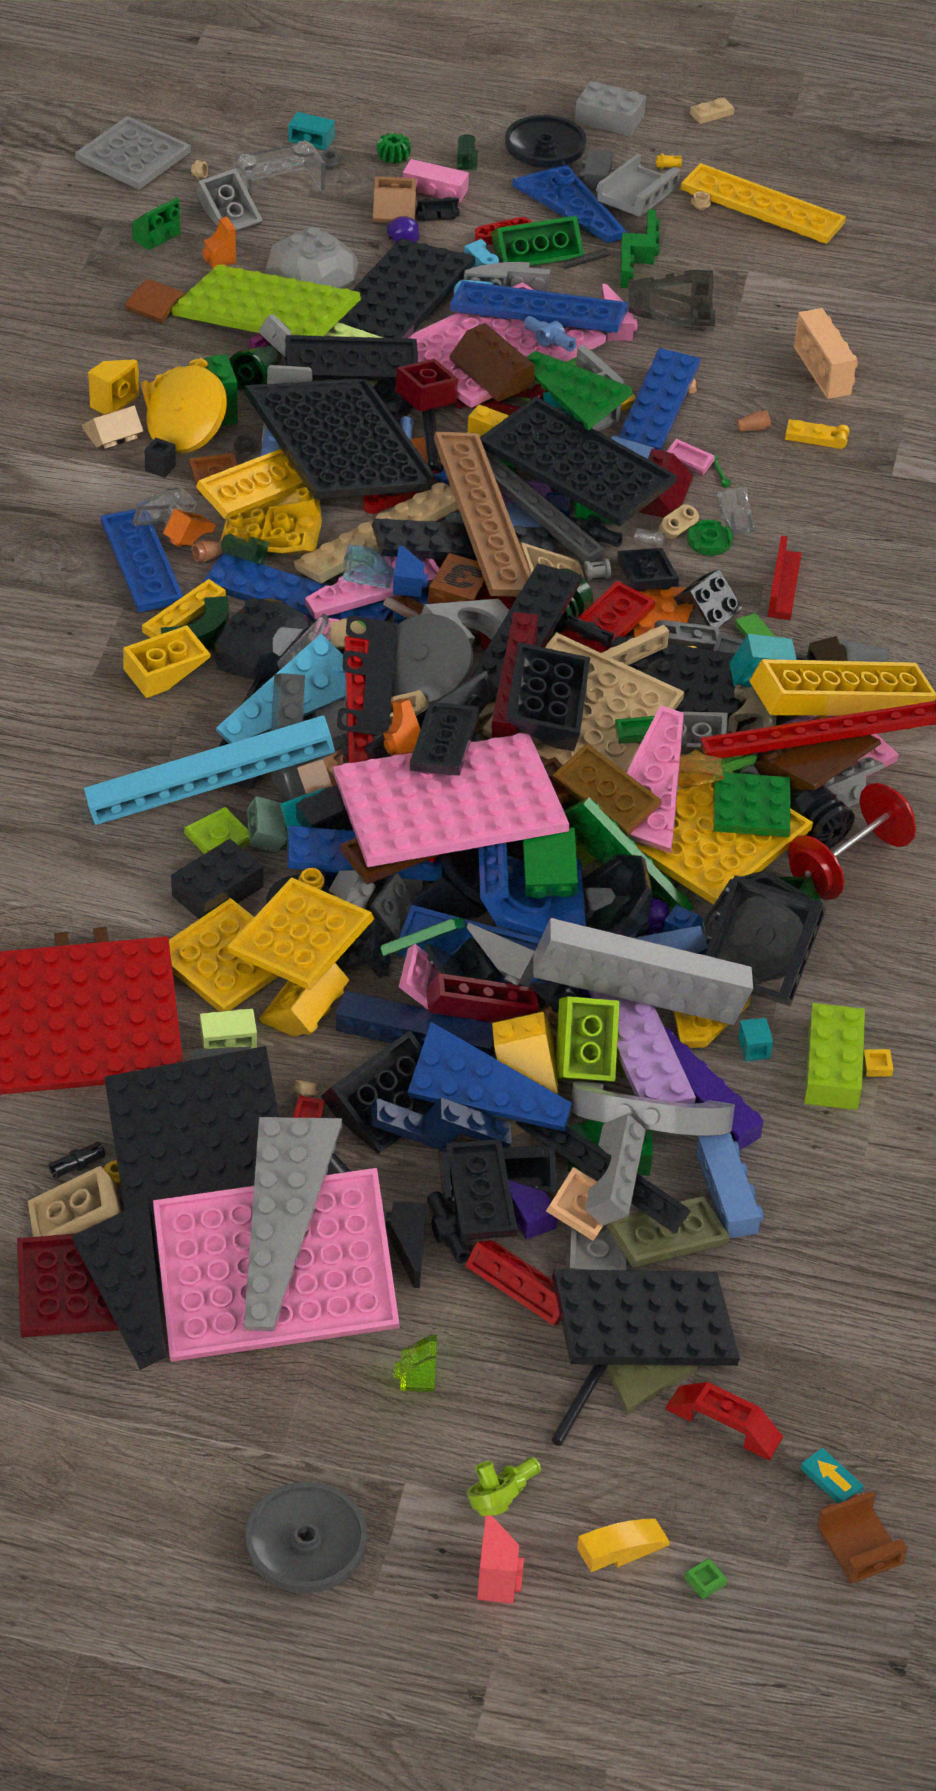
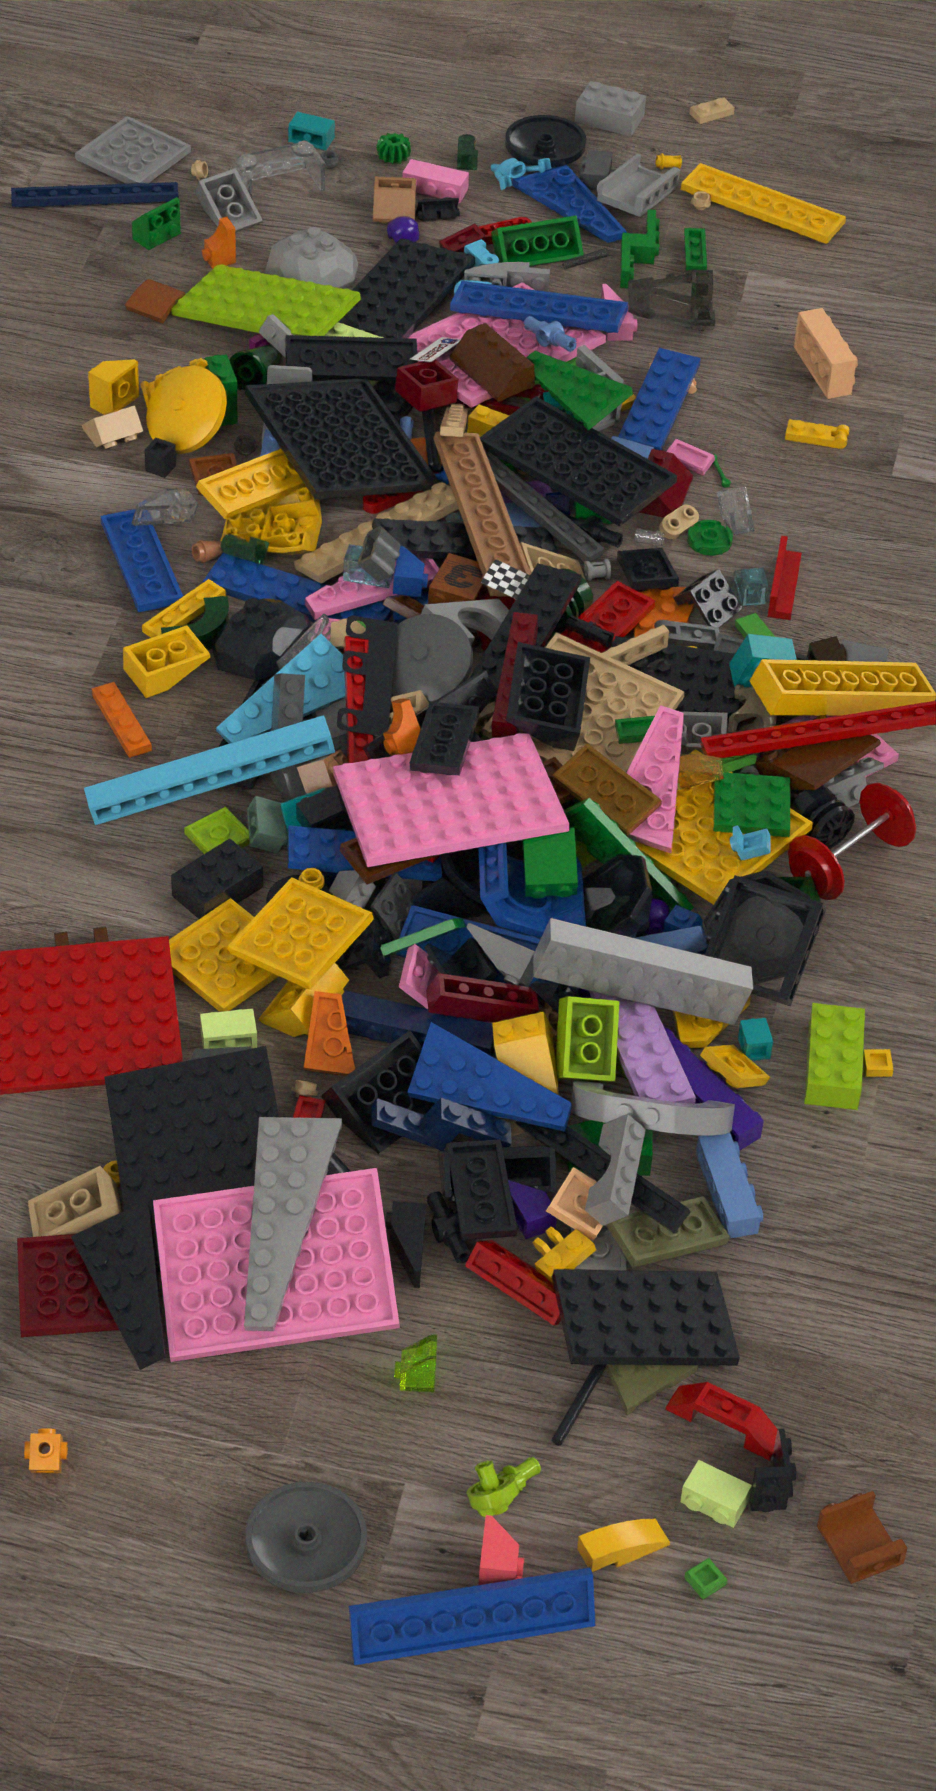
(53, 1459): none -> light orange brick
(76, 1160): black pin -> none
(94, 194): none -> dark blue plate
(121, 719): none -> orange plate
(187, 527): orange arch -> none
(328, 1037): none -> orange wing
(379, 554): none -> dark grey brick
(435, 349): none -> white sticker
(454, 421): none -> tan plate
(458, 240): none -> dark red plate
(472, 1616): none -> blue plate
(505, 579): none -> sticker
(513, 169): none -> medium azure piece
(565, 1255): none -> yellow hinge
(695, 249): none -> green plate
(715, 1494): none -> yellowish green brick
(734, 1066): none -> yellow plate
(750, 844): none -> medium azure bracket
(751, 586): none -> clear light blue slope
(755, 421): nougat cone -> none
(774, 1484): none -> black bracket
(831, 1476): teal tile -> none

